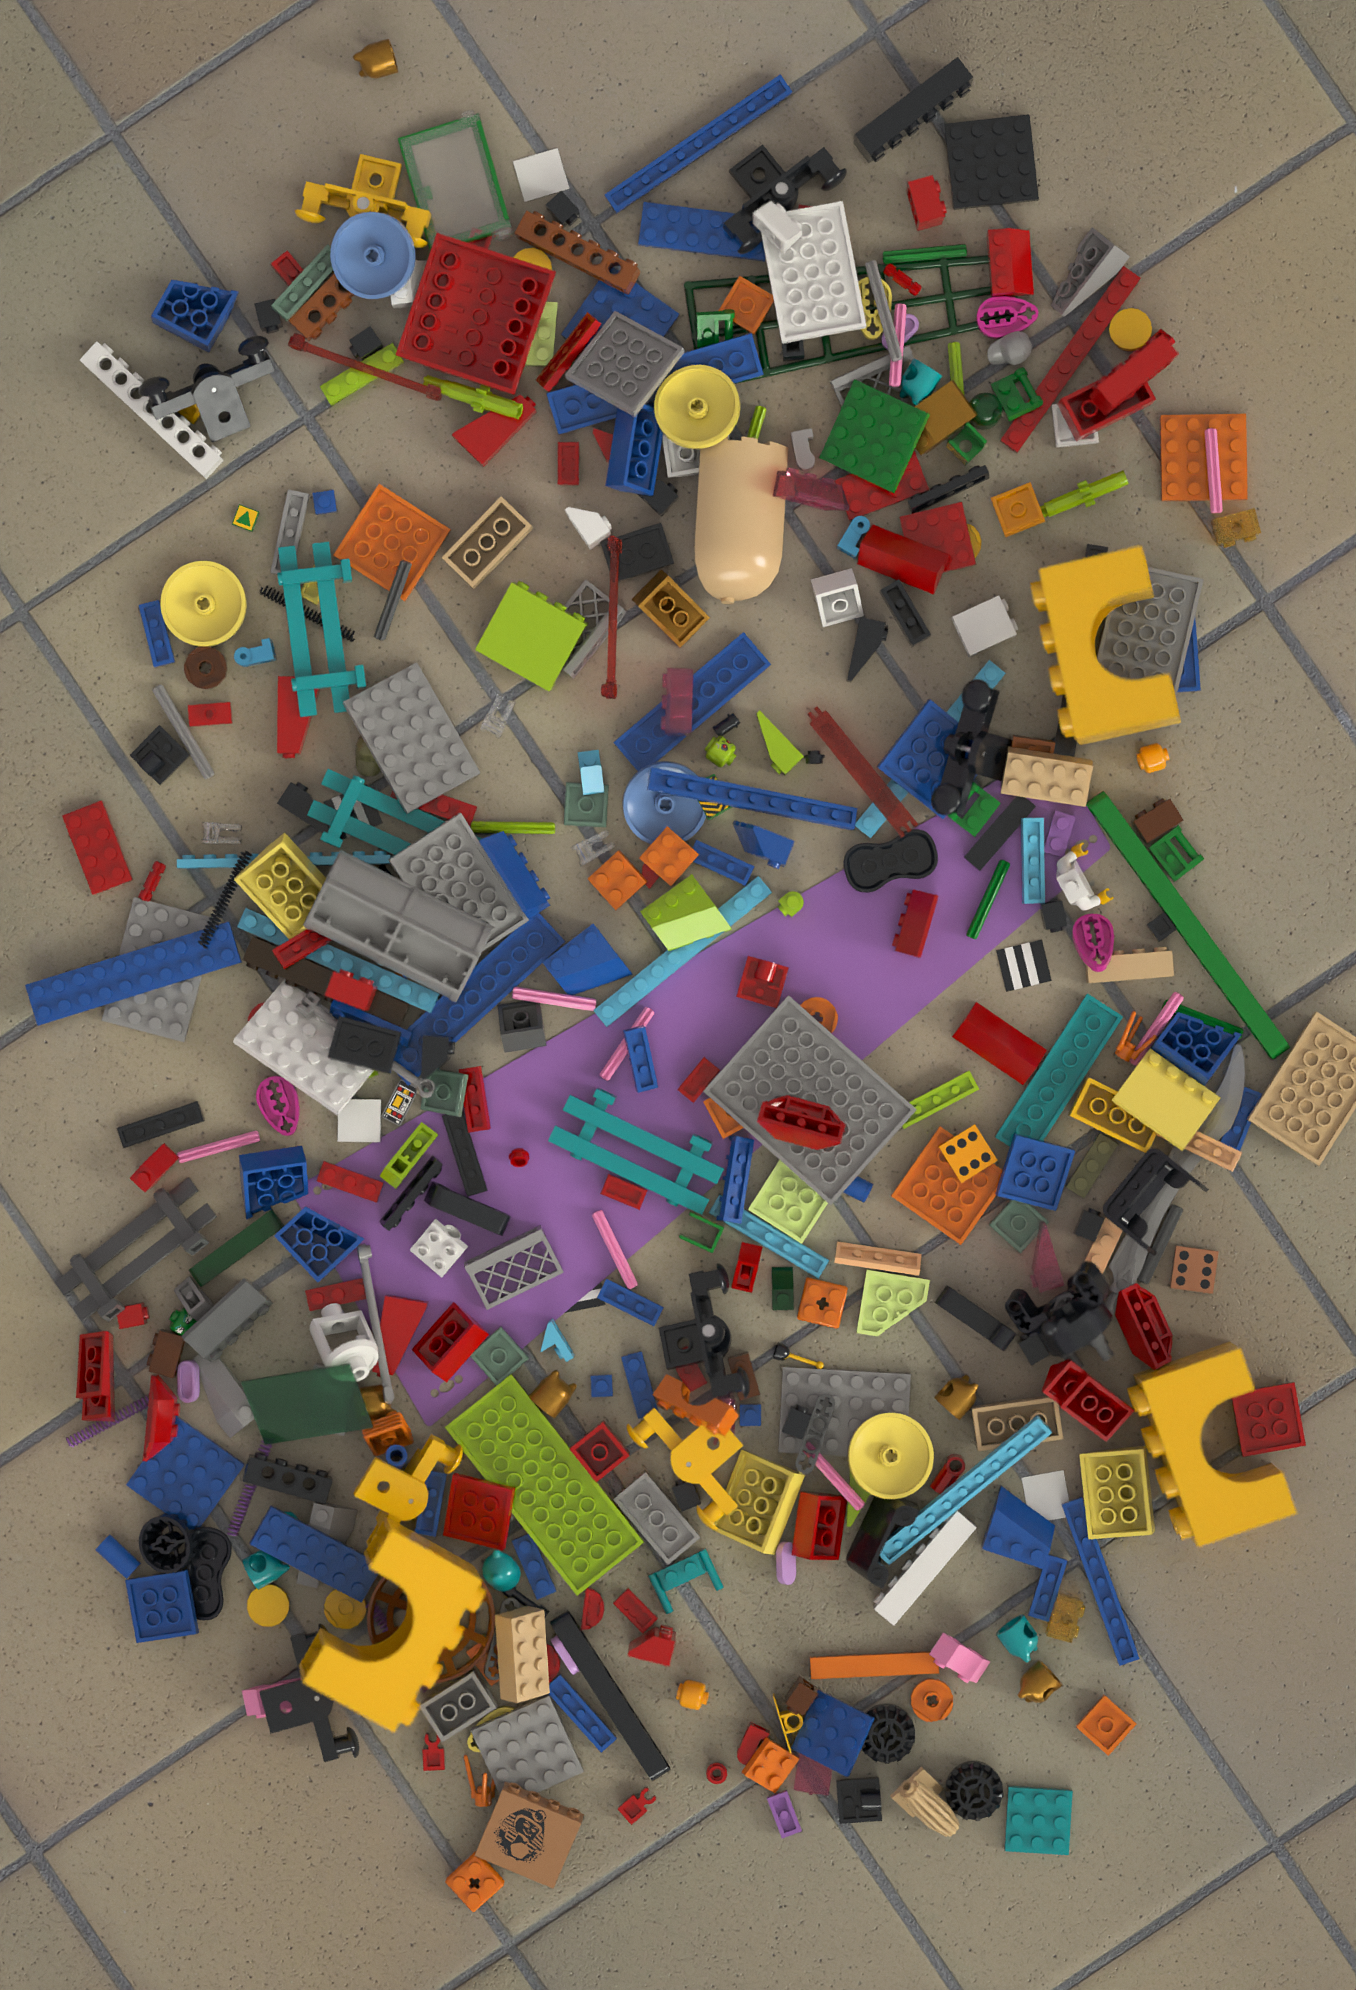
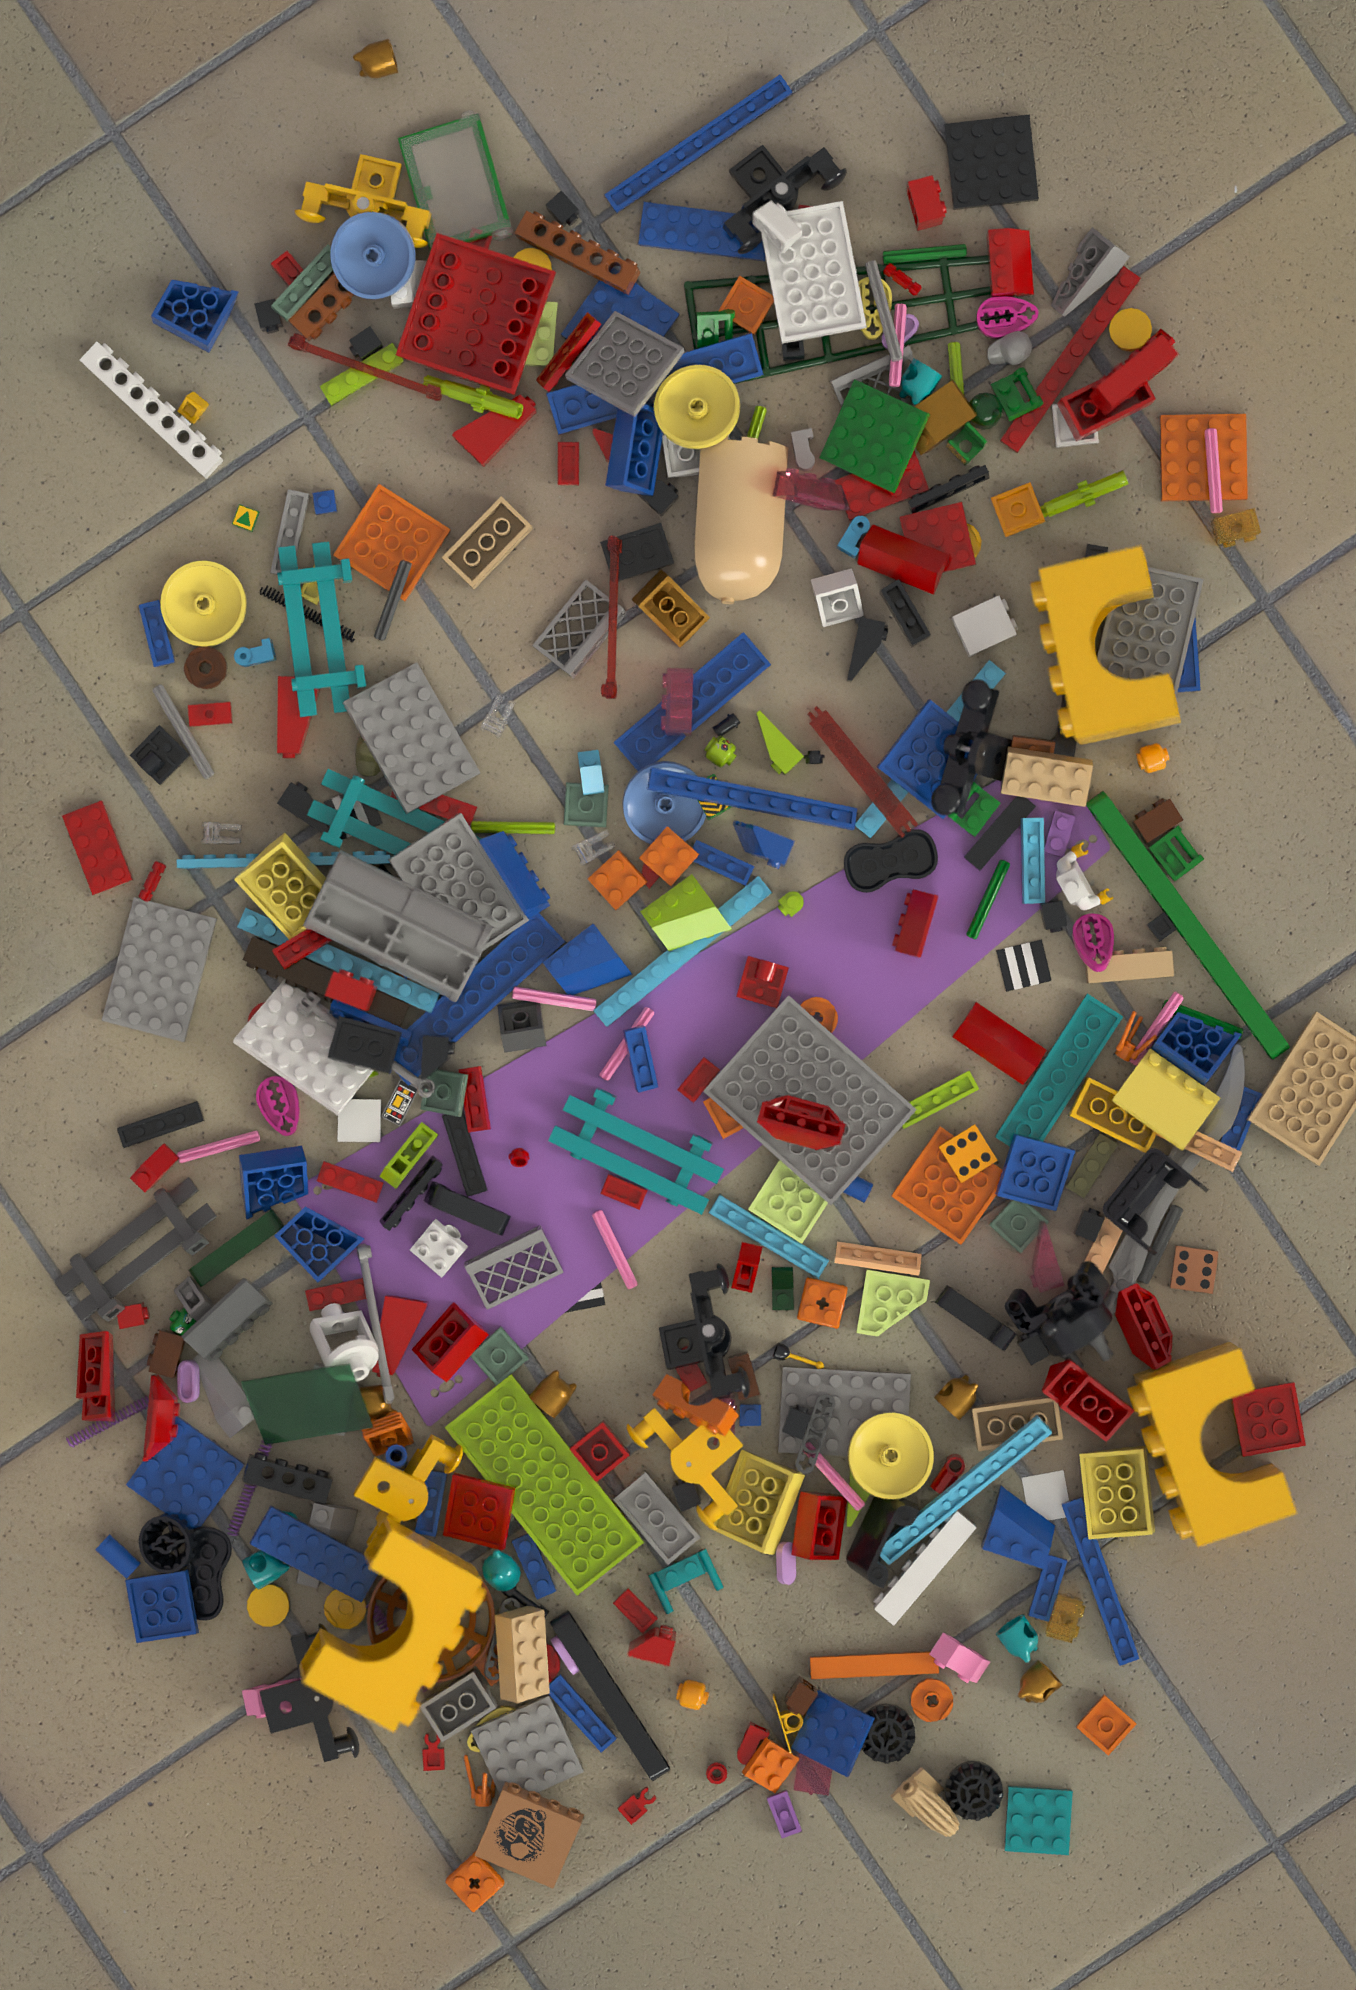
(131, 974): blue plate -> none
(213, 391): piece -> none
(214, 919): black piece -> none
(531, 635): lime panel -> none
(541, 174): white sticker -> none
(554, 1336): medium azure slope -> none
(589, 525): white slope -> none
(592, 1609): red plate -> none
(601, 1385): blue plate -> none
(630, 1302): blue plate -> none
(639, 1383): blue plate -> none
(701, 1245): green piece -> none
(736, 1179): blue hinge -> none
(859, 1800): black plate -> none
(913, 110): black brick -> none

